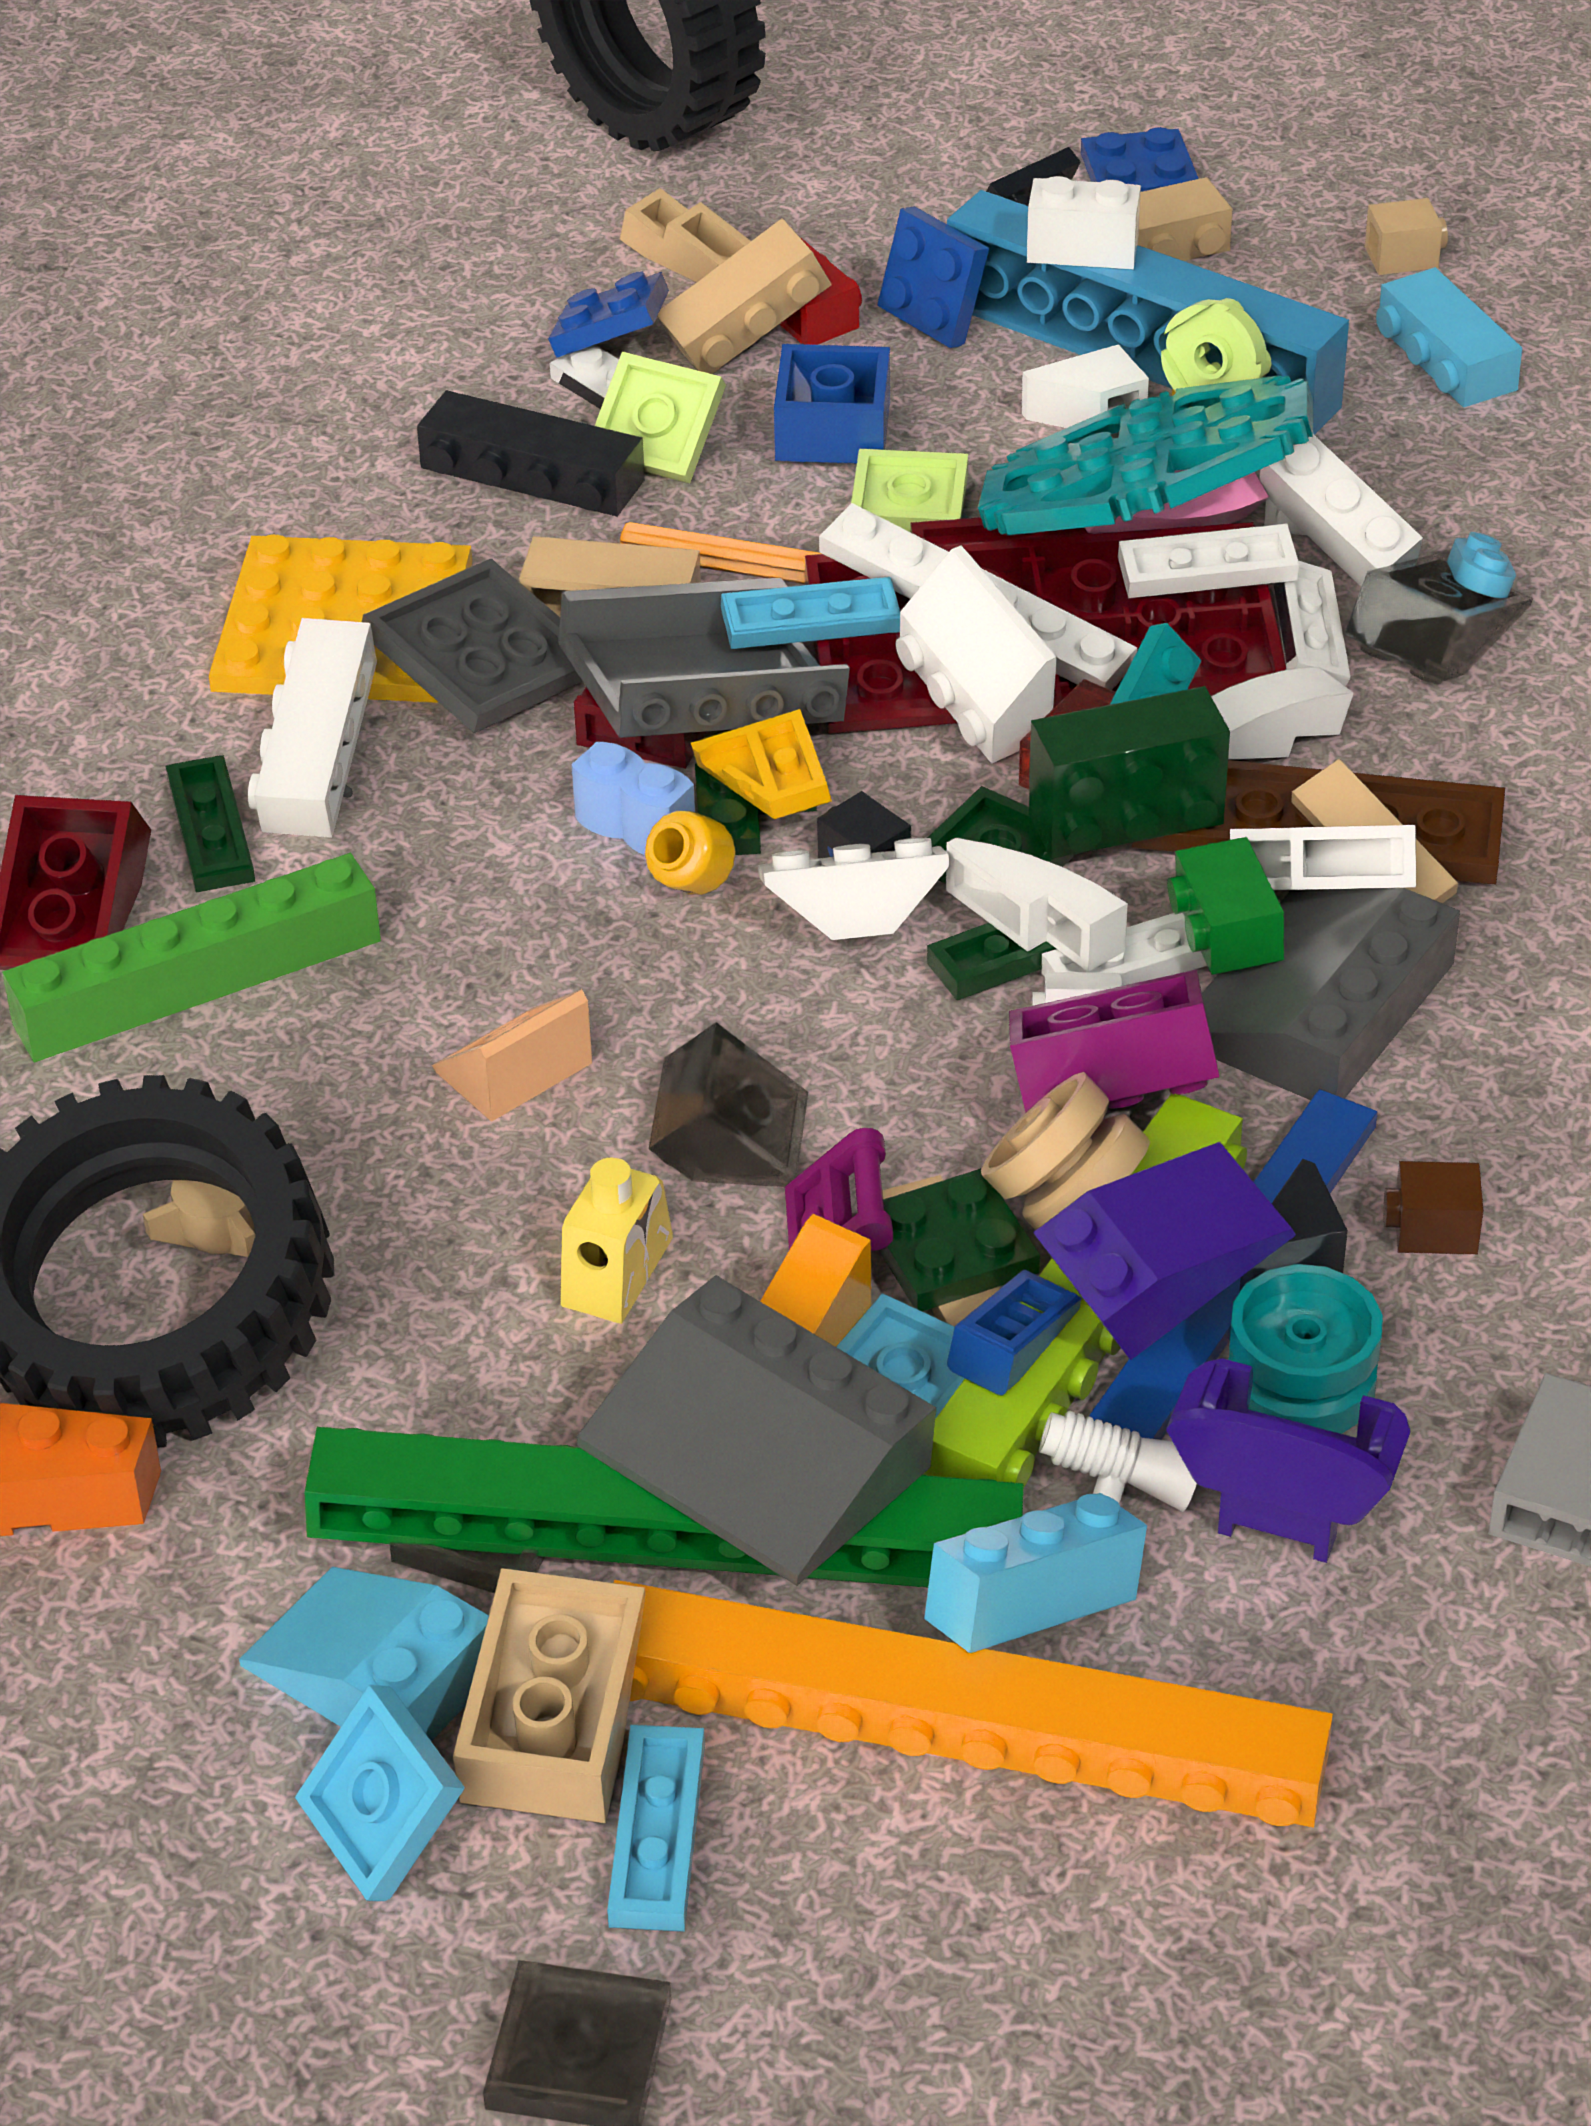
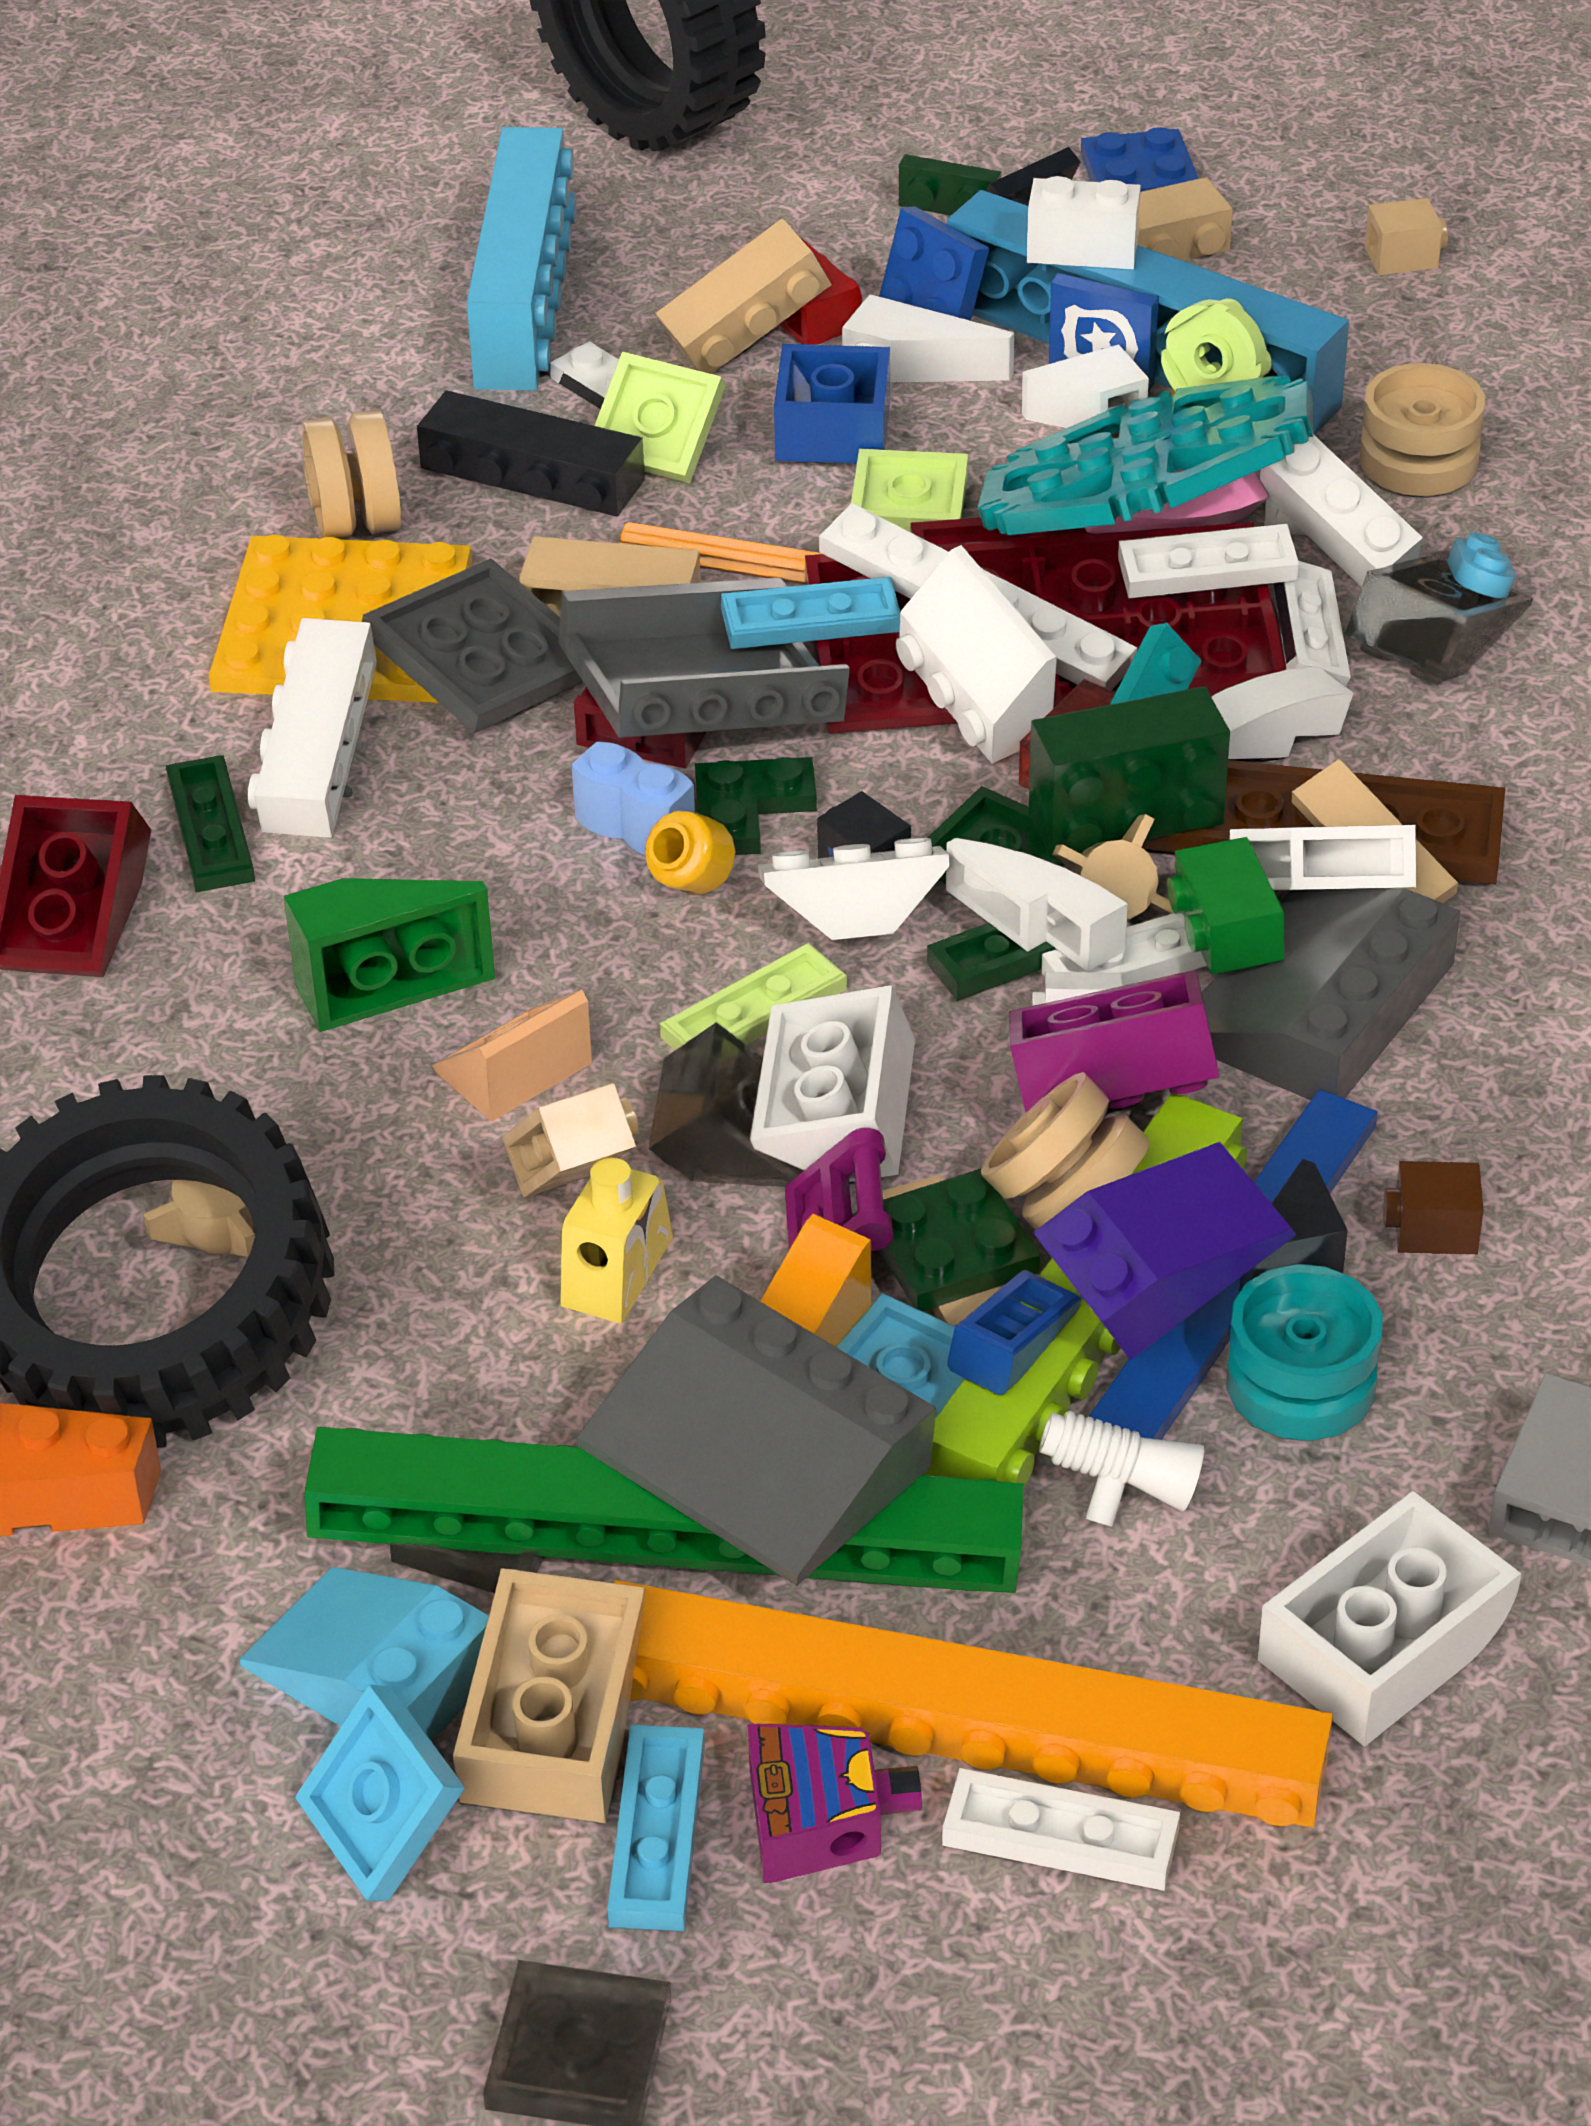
(191, 956): bright green brick -> none
(358, 474): none -> tan wheel
(386, 944): none -> green slope
(521, 259): none -> medium azure brick
(568, 1137): none -> brick
(609, 314): blue plate -> none
(680, 238): tan slope -> none
(747, 1004): none -> yellowish green tile
(767, 764): yellow wing -> none
(821, 1797): none -> torso
(831, 1071): none -> white slope
(930, 343): none -> white slope
(940, 184): none -> dark green plate
(1035, 1571): medium azure brick -> none
(1061, 1829): none -> white plate
(1098, 316): none -> blue tile
(1121, 868): none -> tan piece
(1278, 1470): dark purple piece -> none
(1387, 1617): none -> white brick
(1422, 429): none -> tan wheel
(1449, 337): medium azure brick -> none

